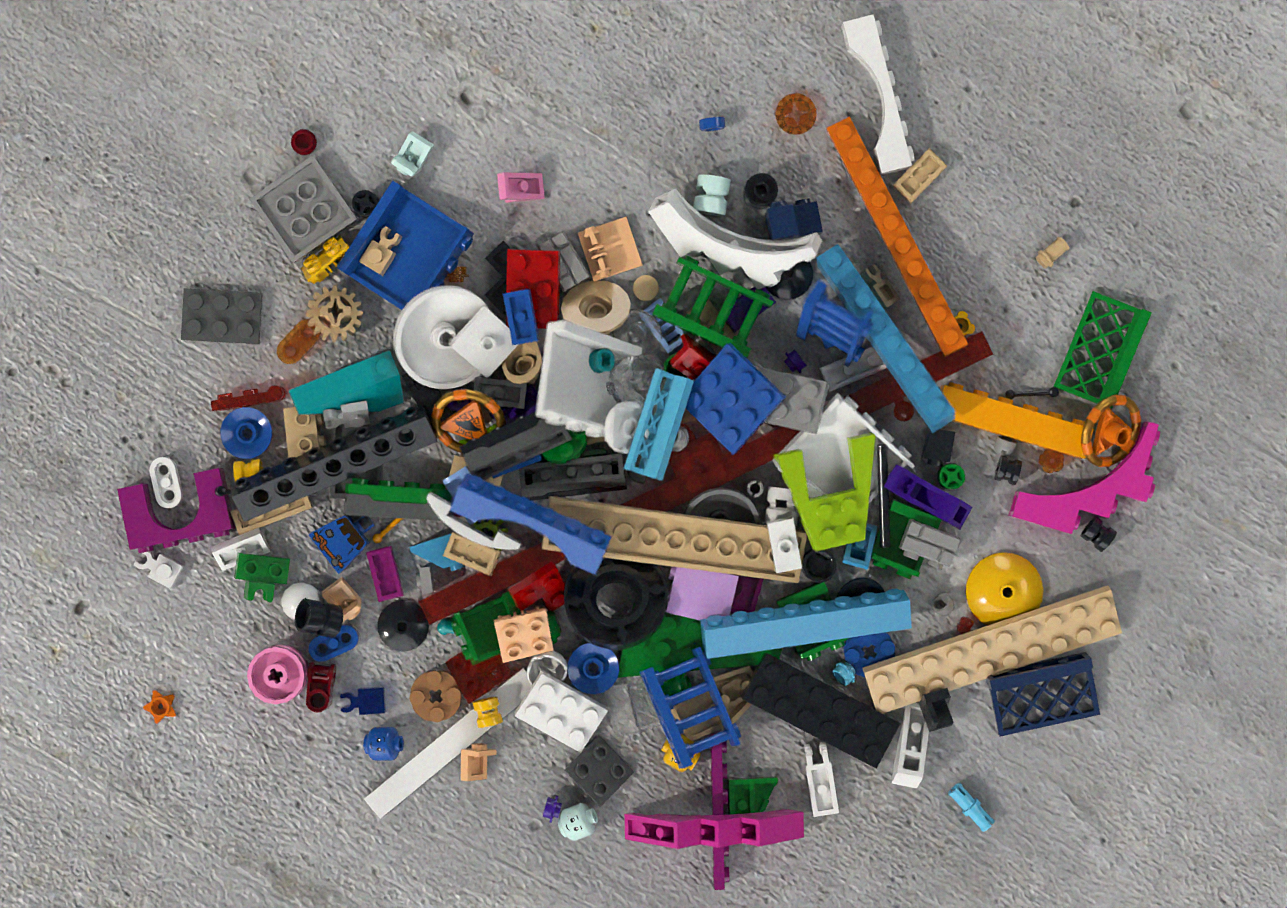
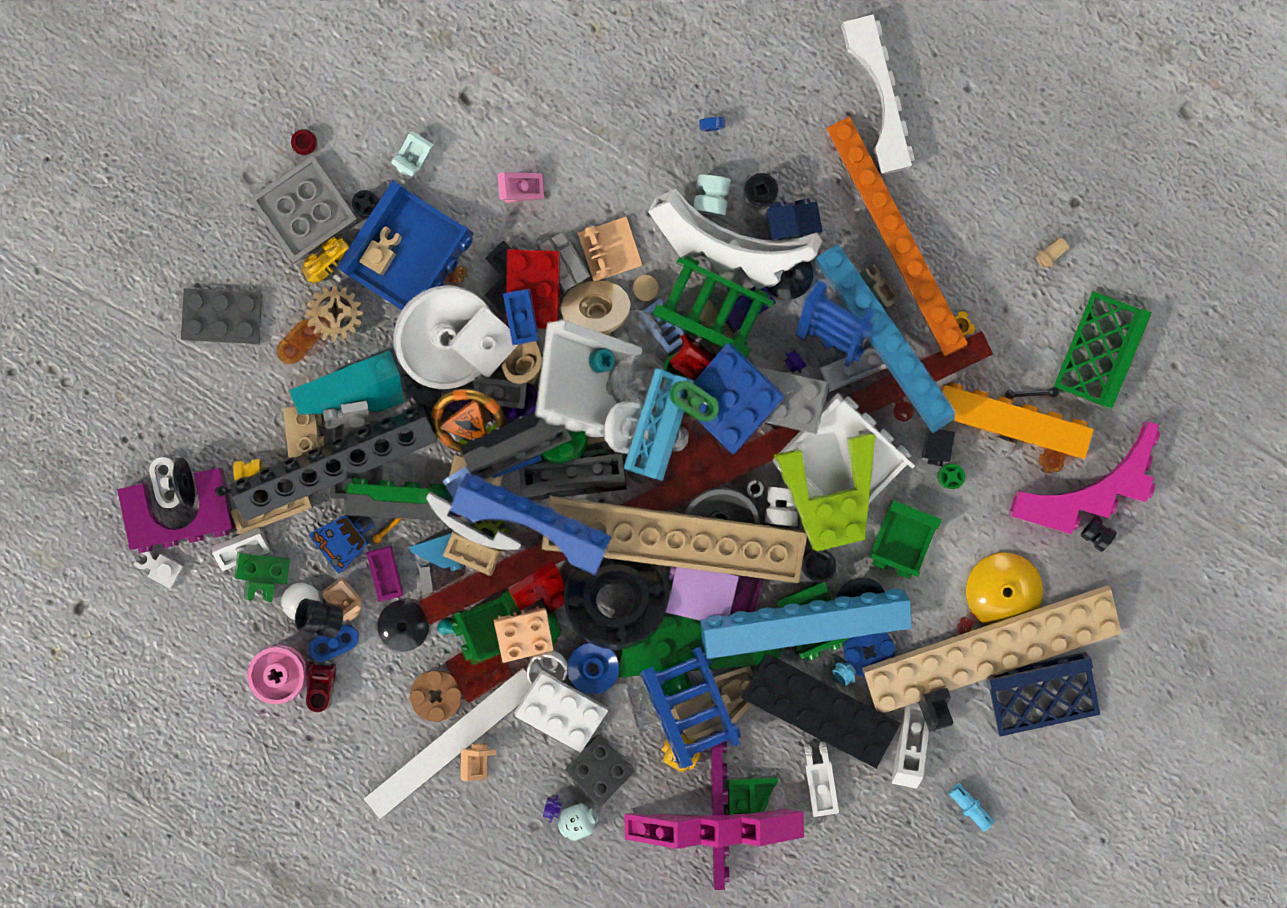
(153, 706): orange plate -> none
(182, 483): none -> black dish
(233, 433): blue dish -> none
(249, 398): clear red plate -> none
(369, 701): clear blue plate -> none
(383, 743): blue head -> none
(487, 718): yellow wheel -> none
(692, 400): none -> green plate
(784, 544): white plate -> none
(802, 104): clear orange gear -> none
(860, 552): dark azure slope -> none
(883, 495): black bar -> none
(919, 176): tan plate -> none
(927, 497): dark purple arch -> none
(929, 543): light grey brick -> none
(938, 600): light grey hinge -> none
(1008, 470): black wheel -> none
(1110, 431): orange piece -> none

